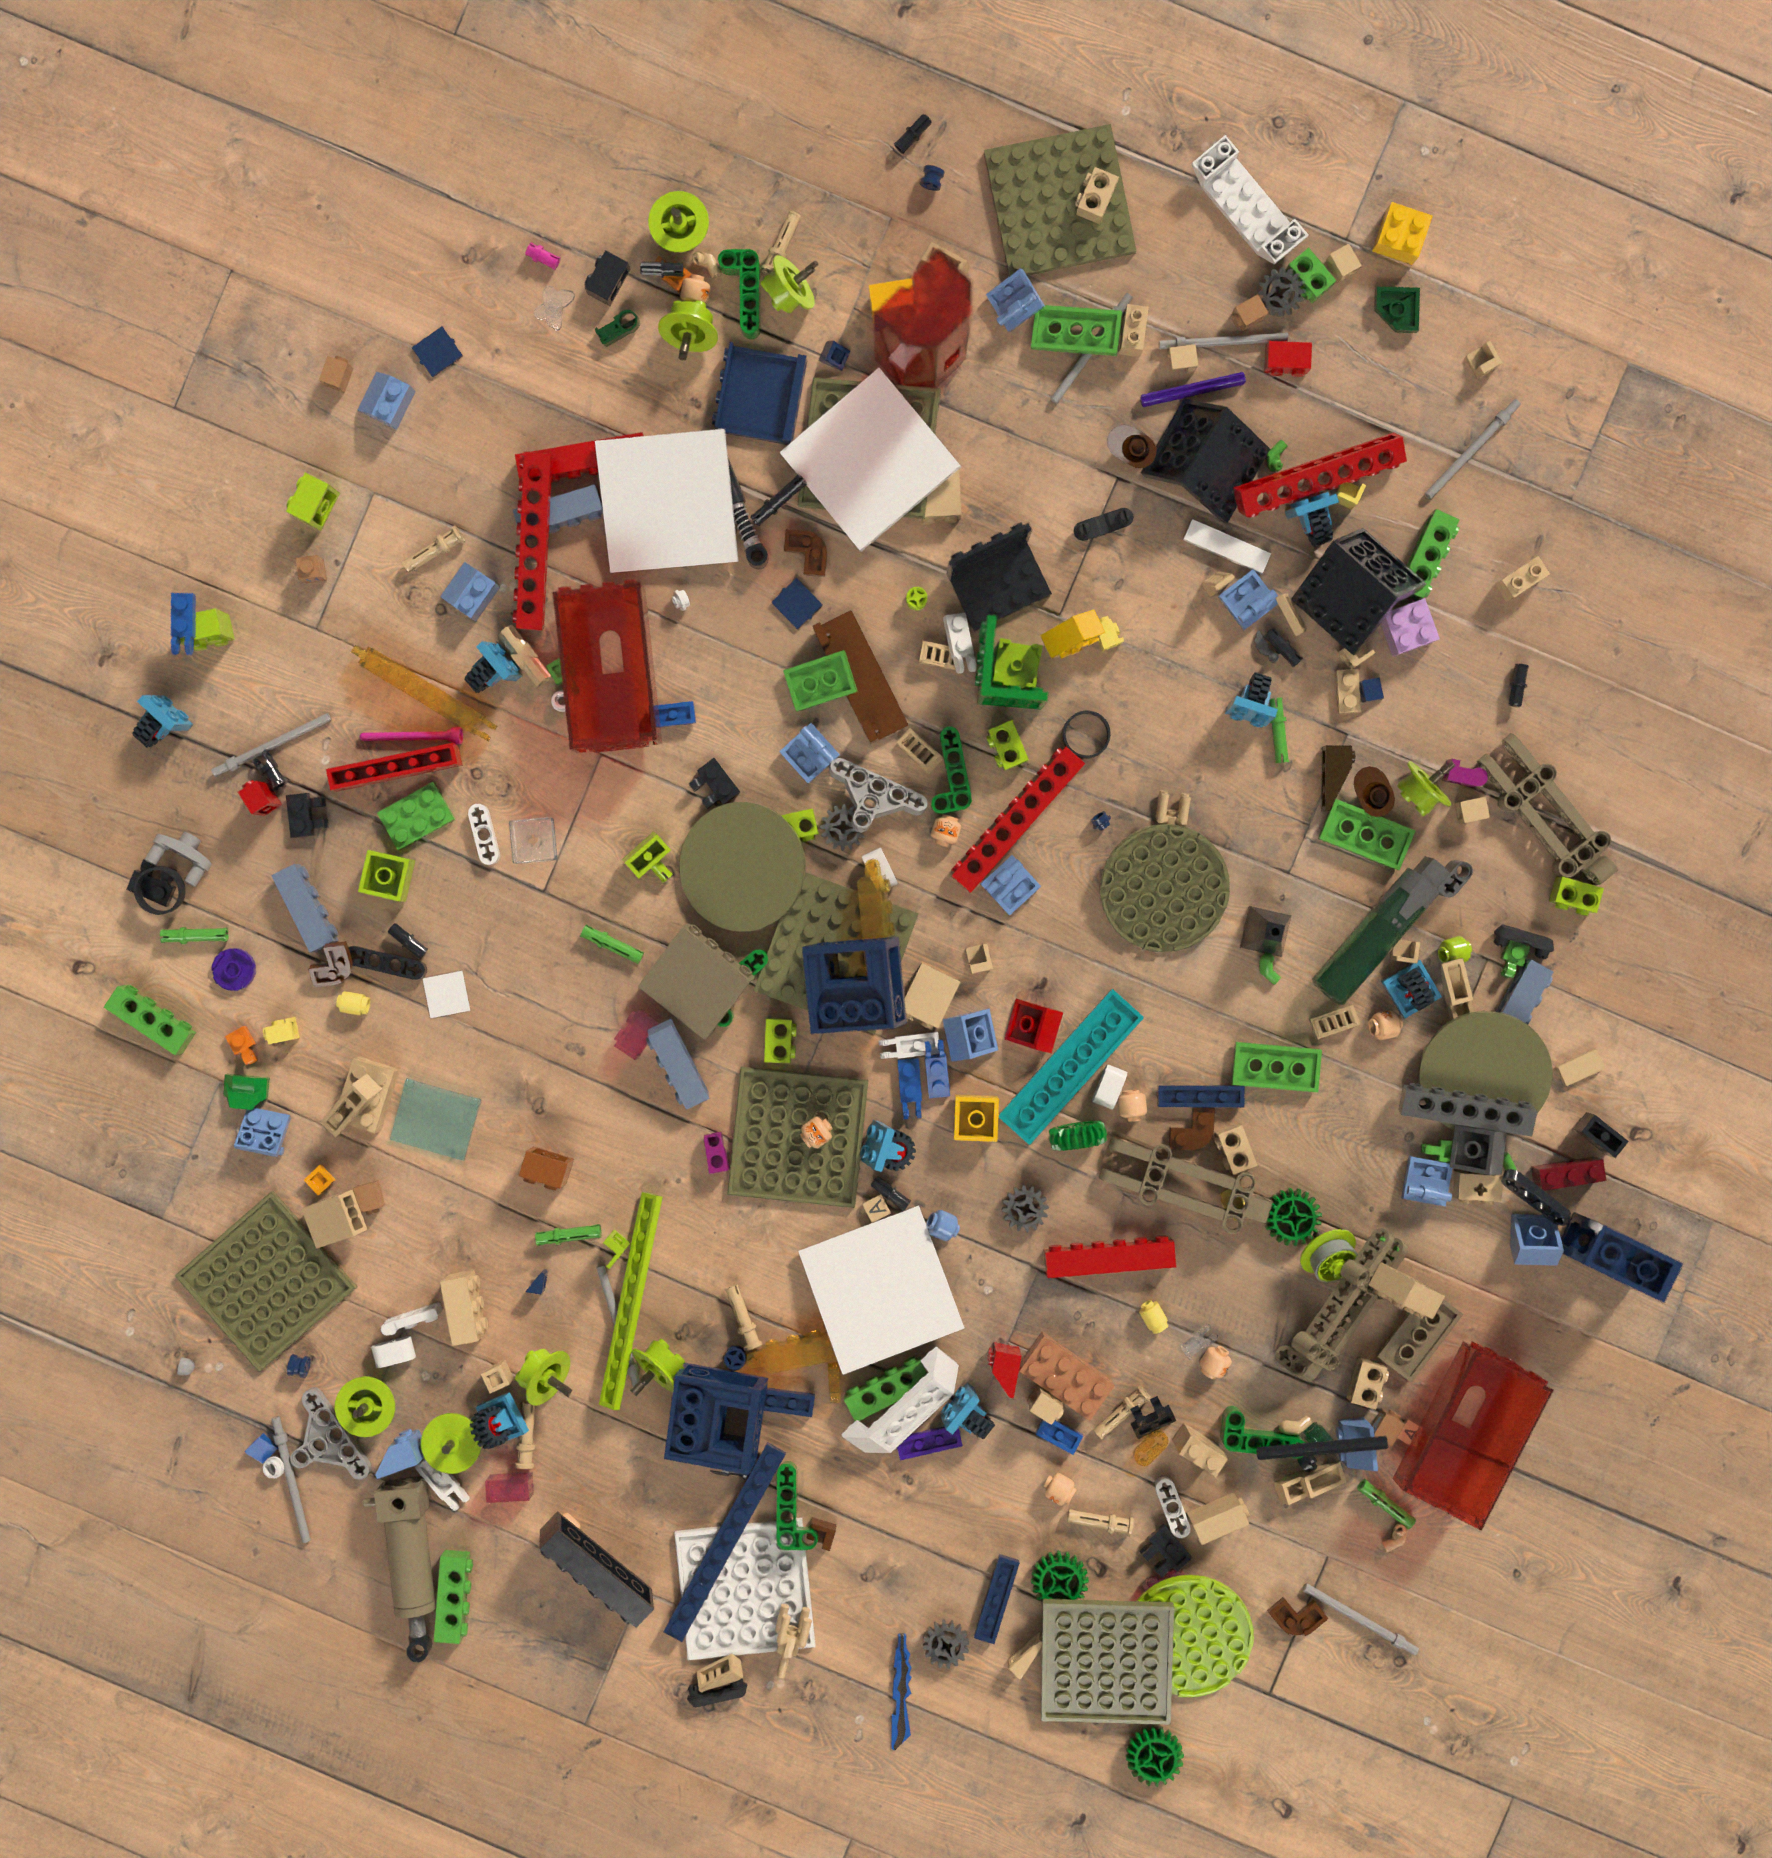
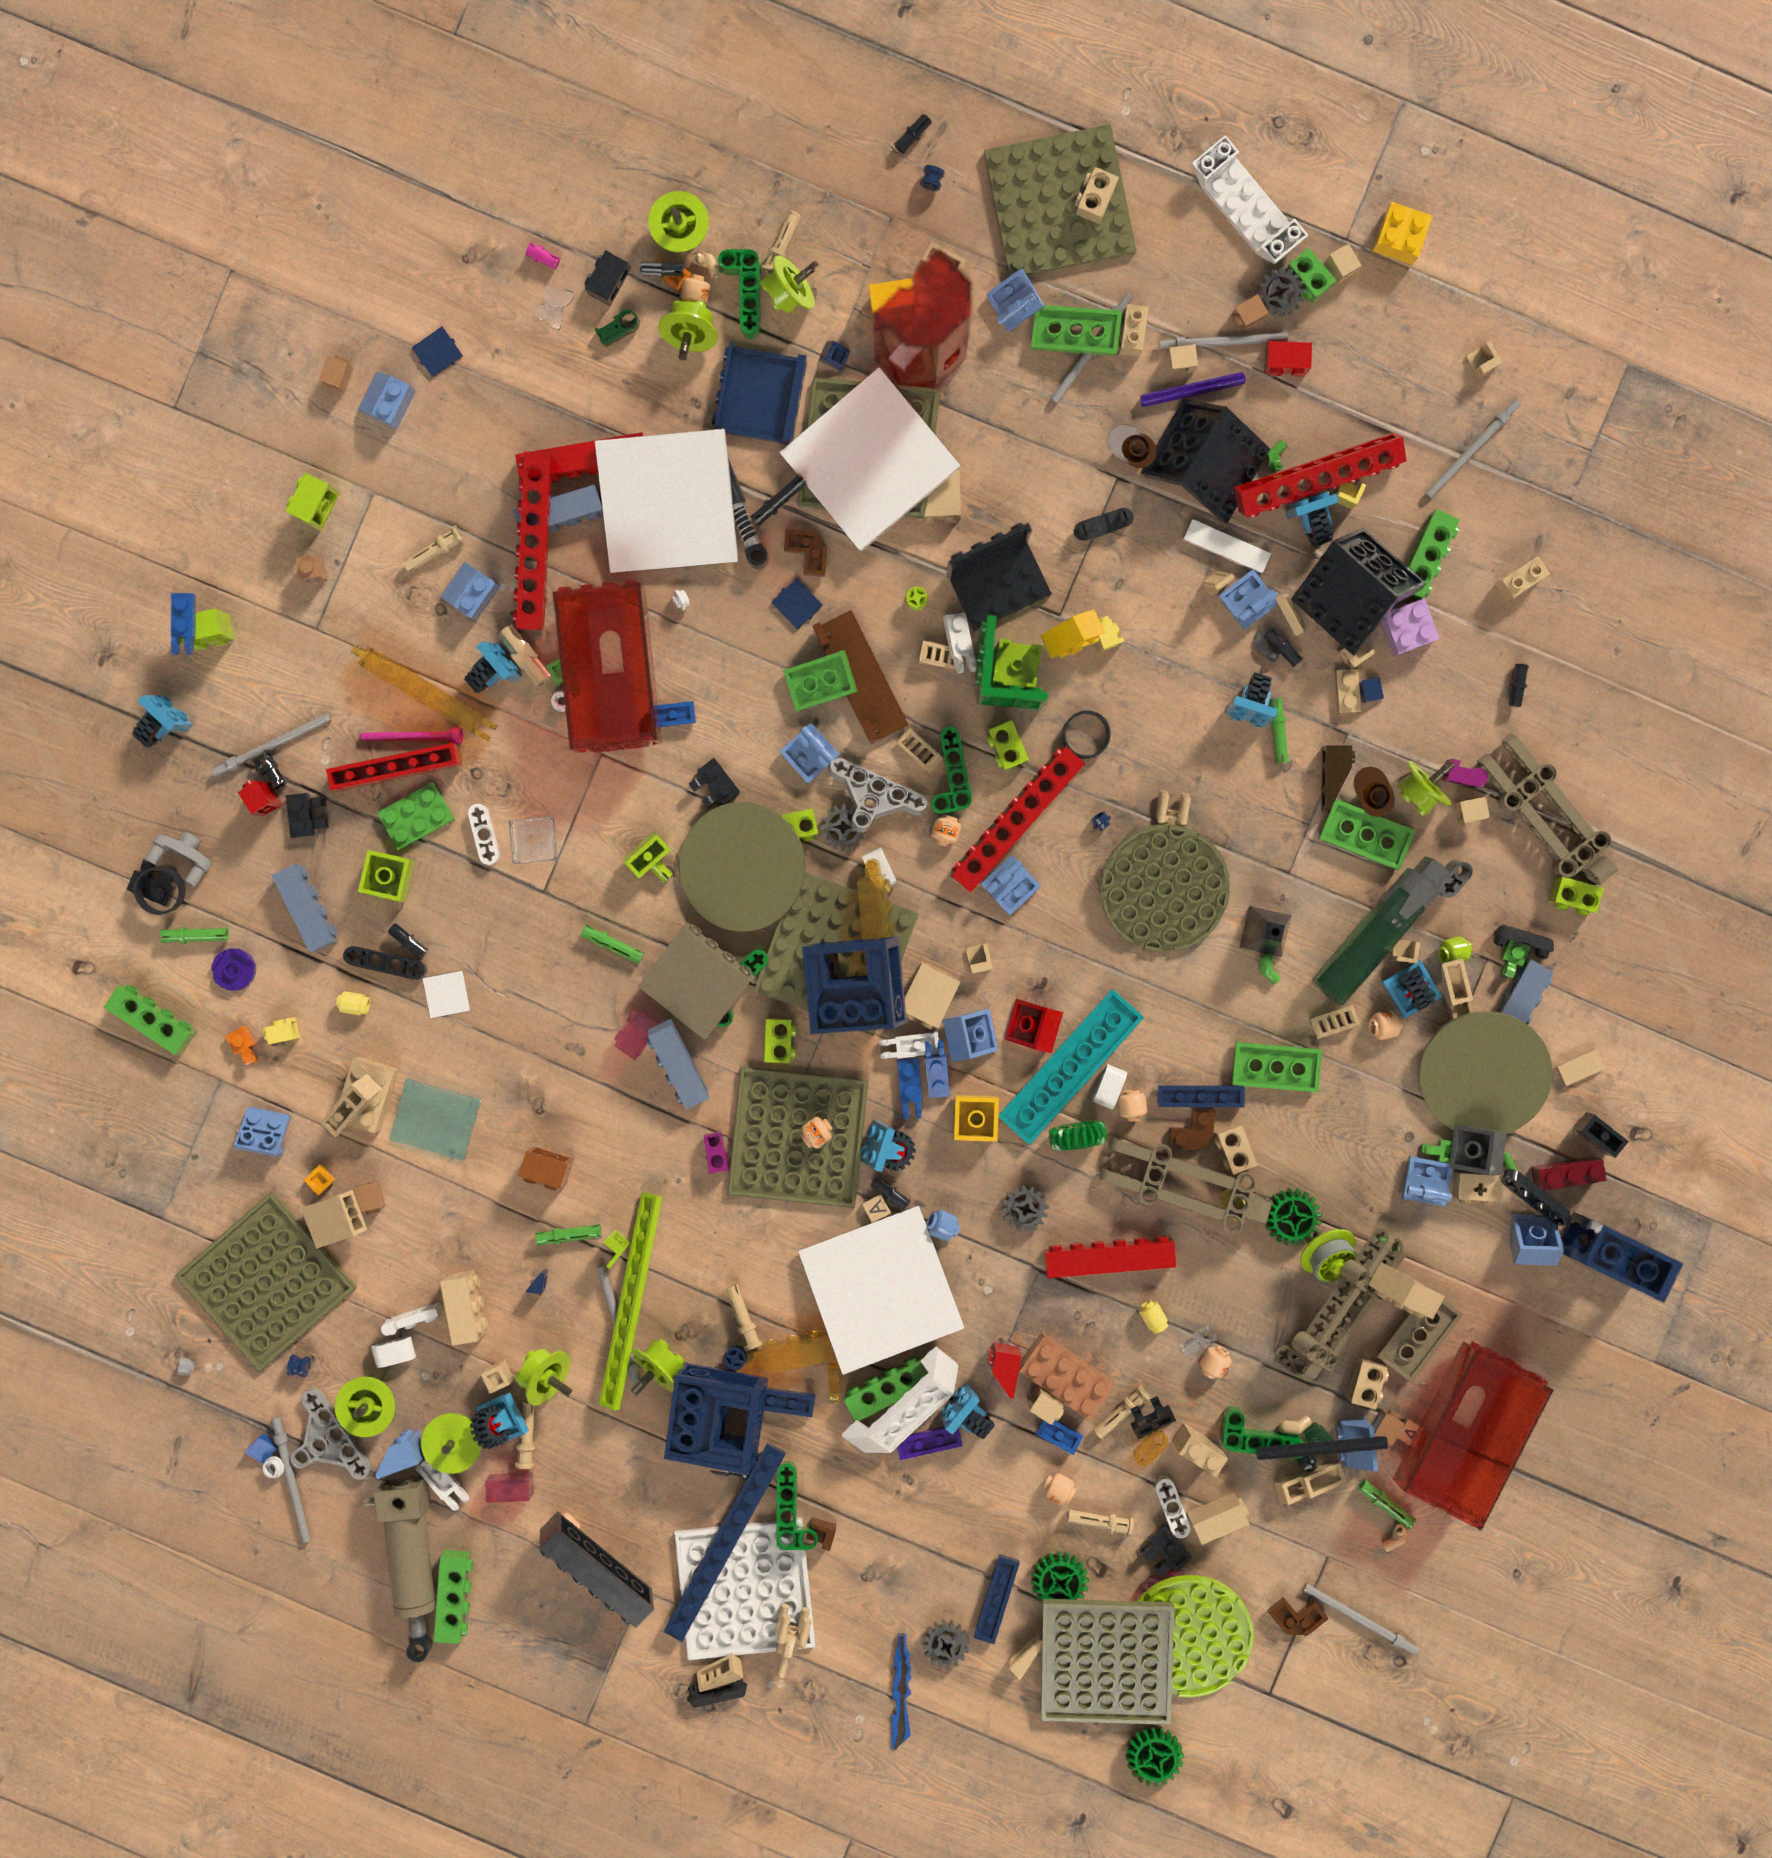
(245, 1090): green slope -> none
(337, 968): plate -> none
(1399, 307): dark green plate -> none
(1521, 1124): dark grey brick -> none

